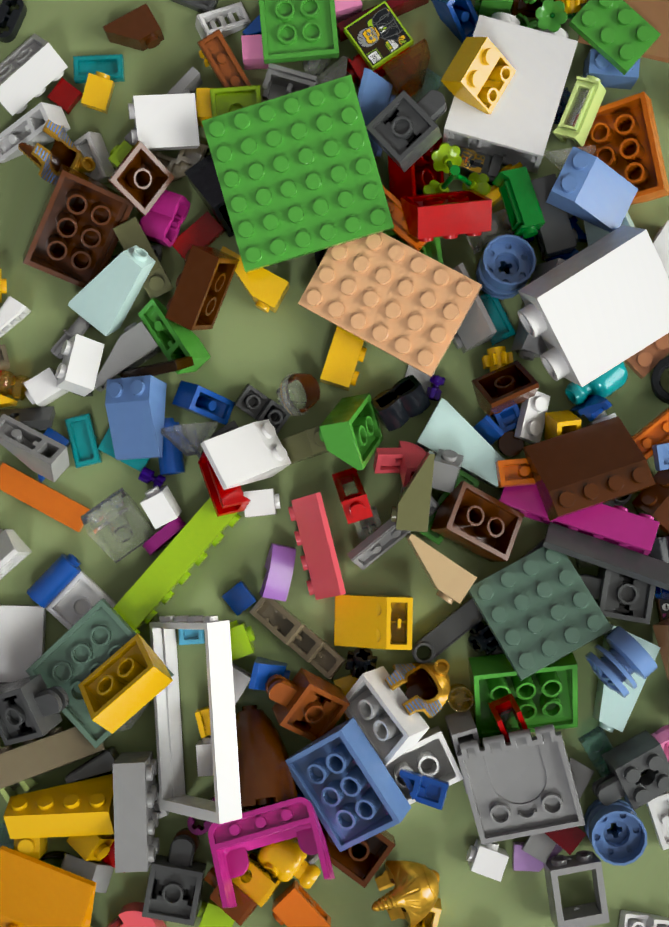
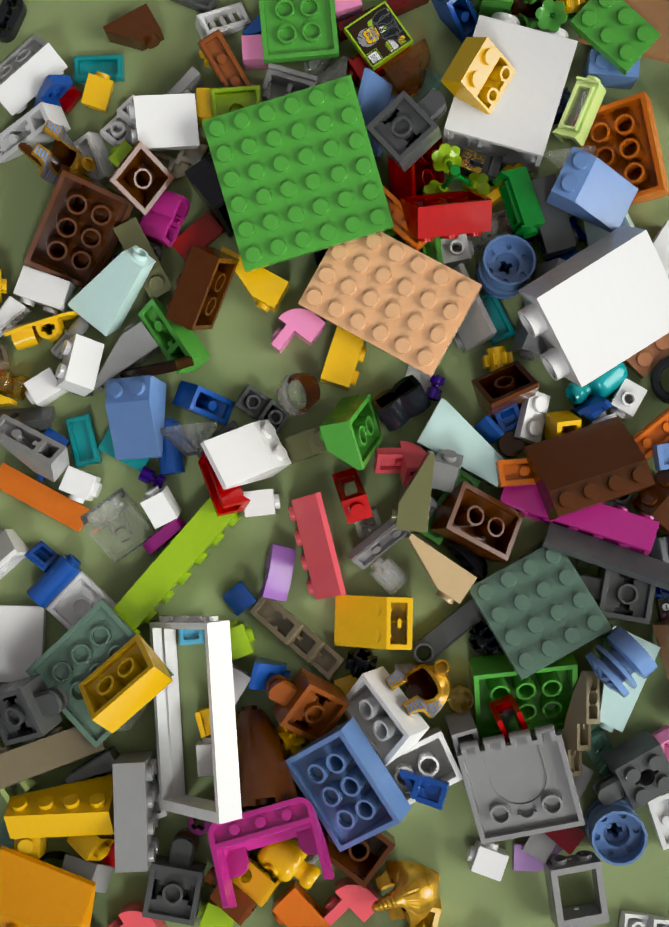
(30, 333): none -> yellow panel
(42, 556): none -> blue slope
(44, 290): none -> white brick
(53, 89): none -> blue slope
(80, 485): none -> white brick
(119, 126): none -> white slope
(291, 740): none -> yellow gear
(299, 323): none -> bright pink brick
(350, 896): none -> coral brick
(388, 574): none -> clear slope
(456, 251): none -> white brick
(472, 562): none -> black tile
(582, 712): none -> dark tan slope
(626, 399): none -> white brick

